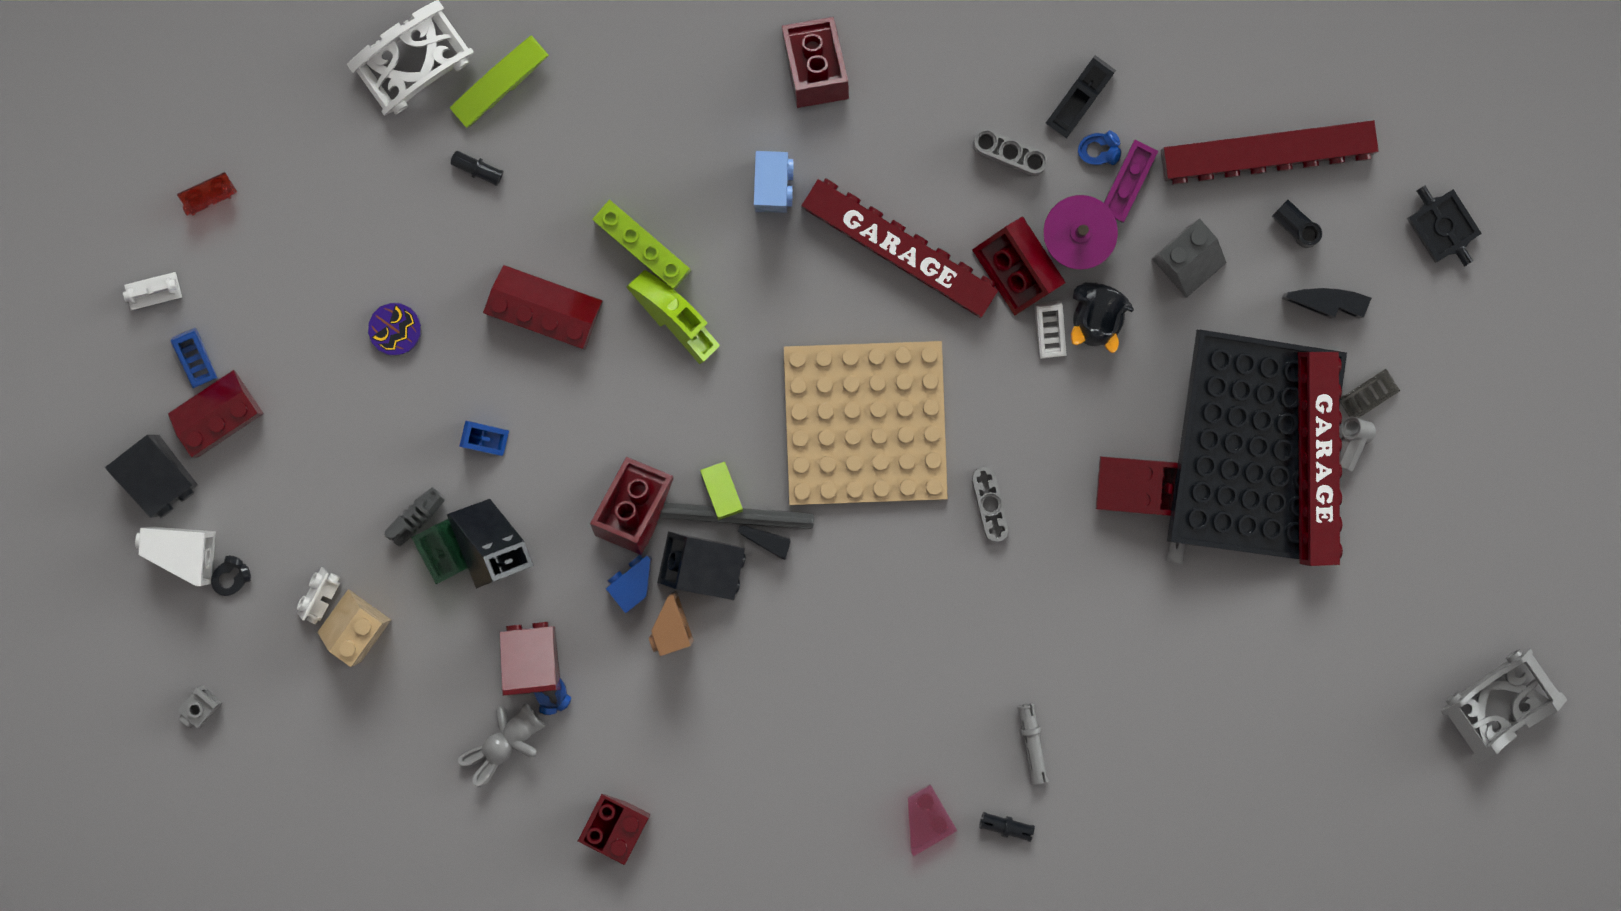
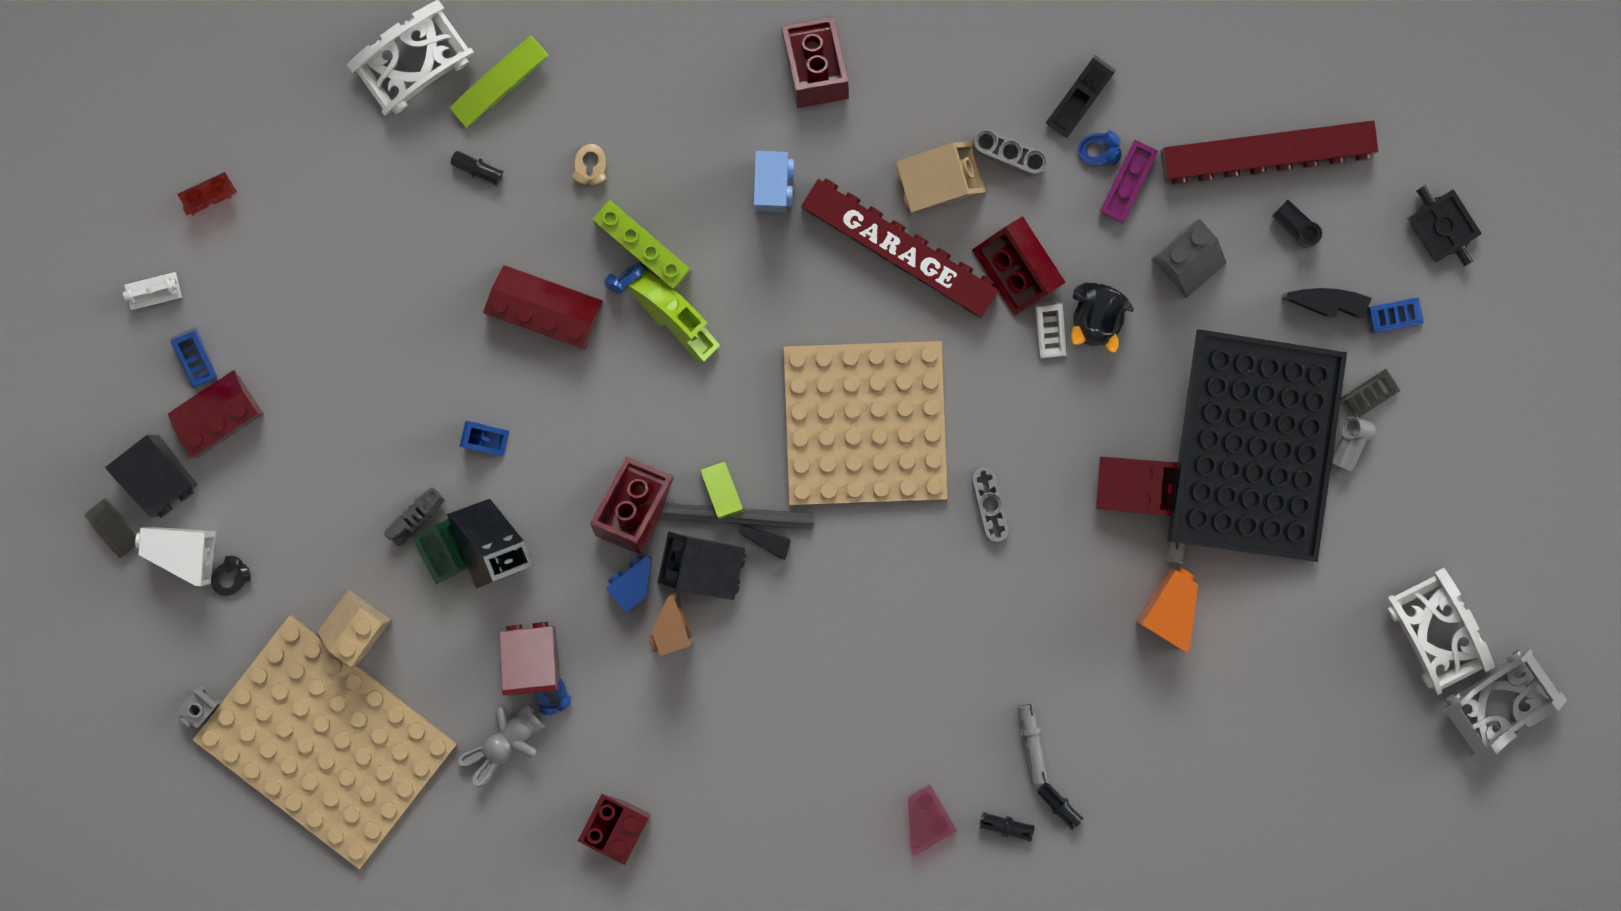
(111, 527): none -> clear smoke slope
(311, 604): white hinge -> none
(325, 742): none -> tan plate
(394, 329): tile -> none
(580, 173): none -> tan piece
(627, 277): none -> blue piece
(940, 176): none -> tan slope
(1060, 806): none -> black axle
(1080, 232): magenta piece -> none
(1172, 608): none -> orange slope
(1319, 458): dark red brick -> none
(1374, 320): none -> blue slope
(1448, 594): none -> white fence

